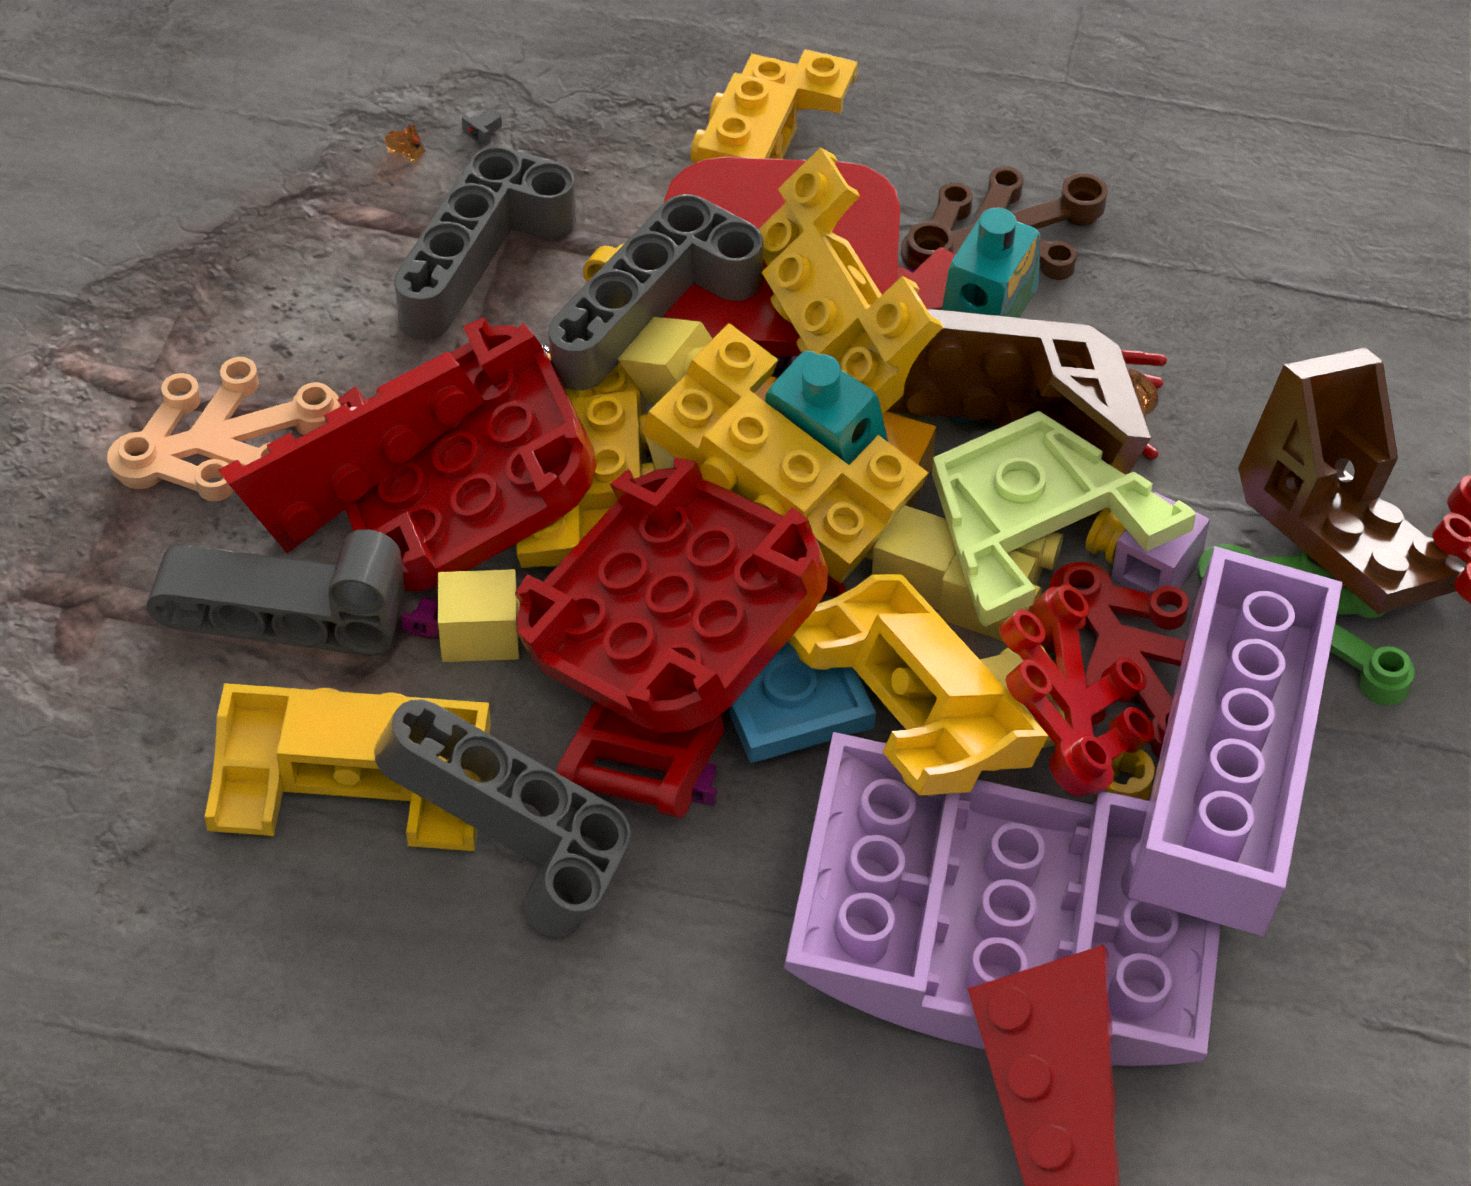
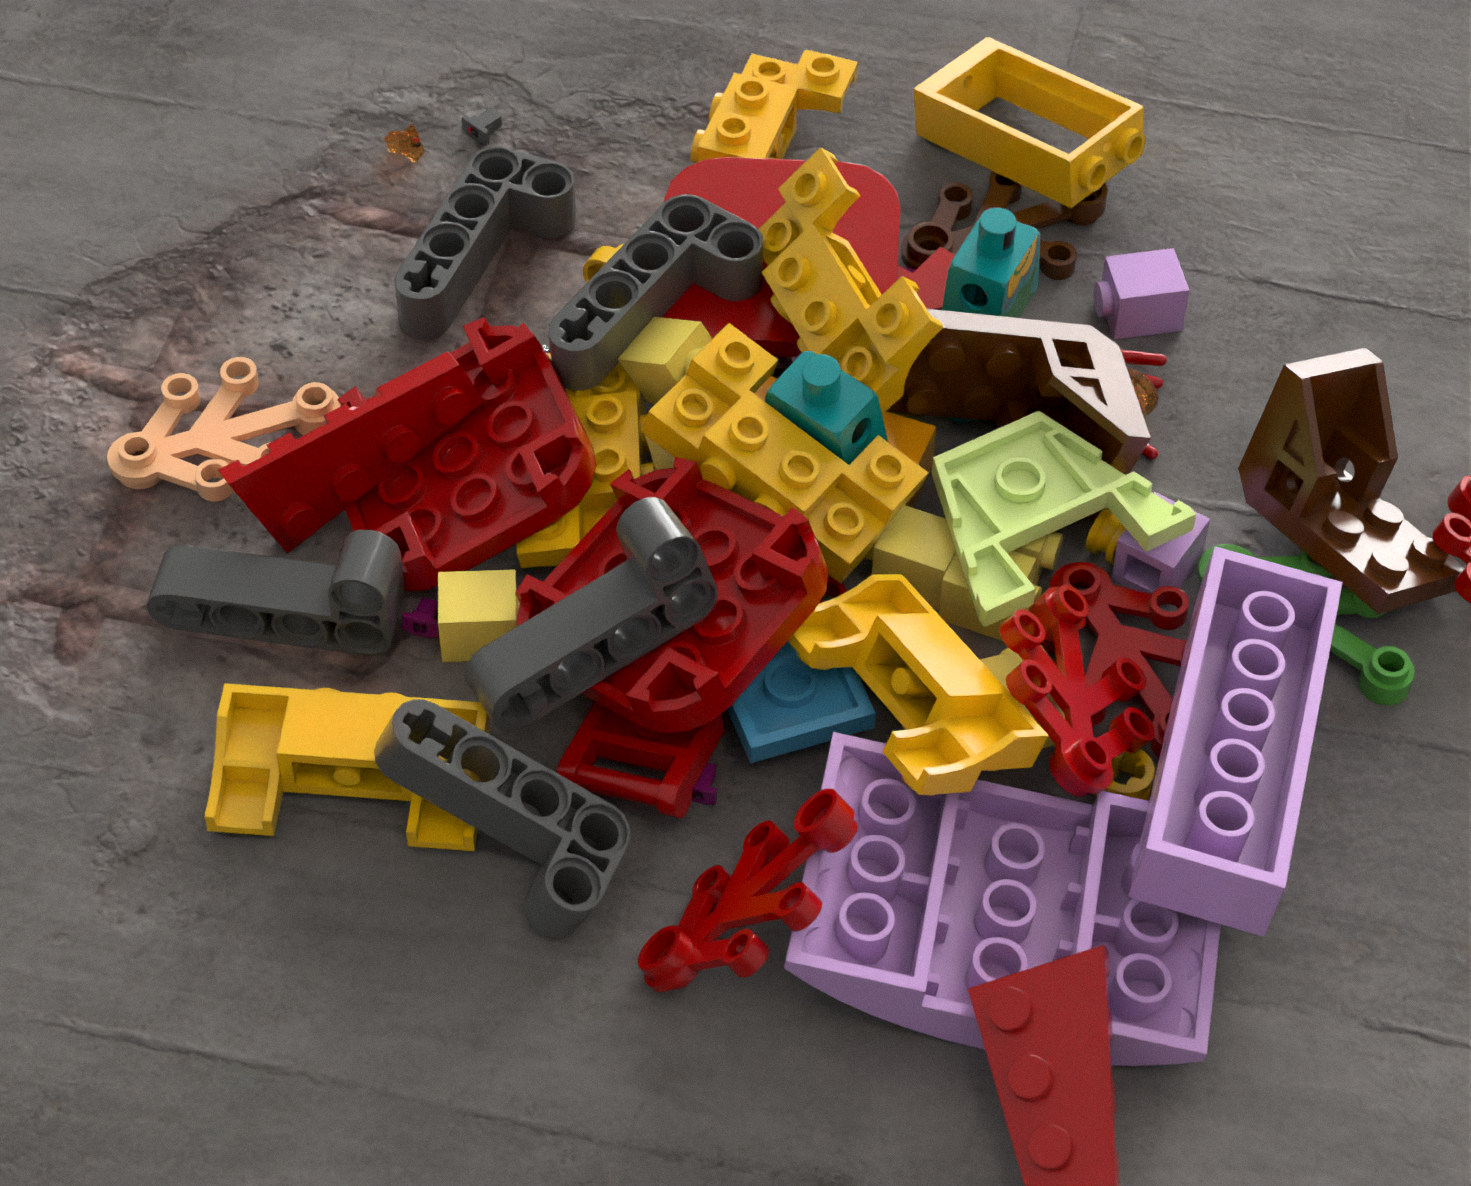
(601, 625): none -> dark grey beam
(739, 900): none -> red plant
(949, 118): none -> yellow window
(1142, 294): none -> lavender brick

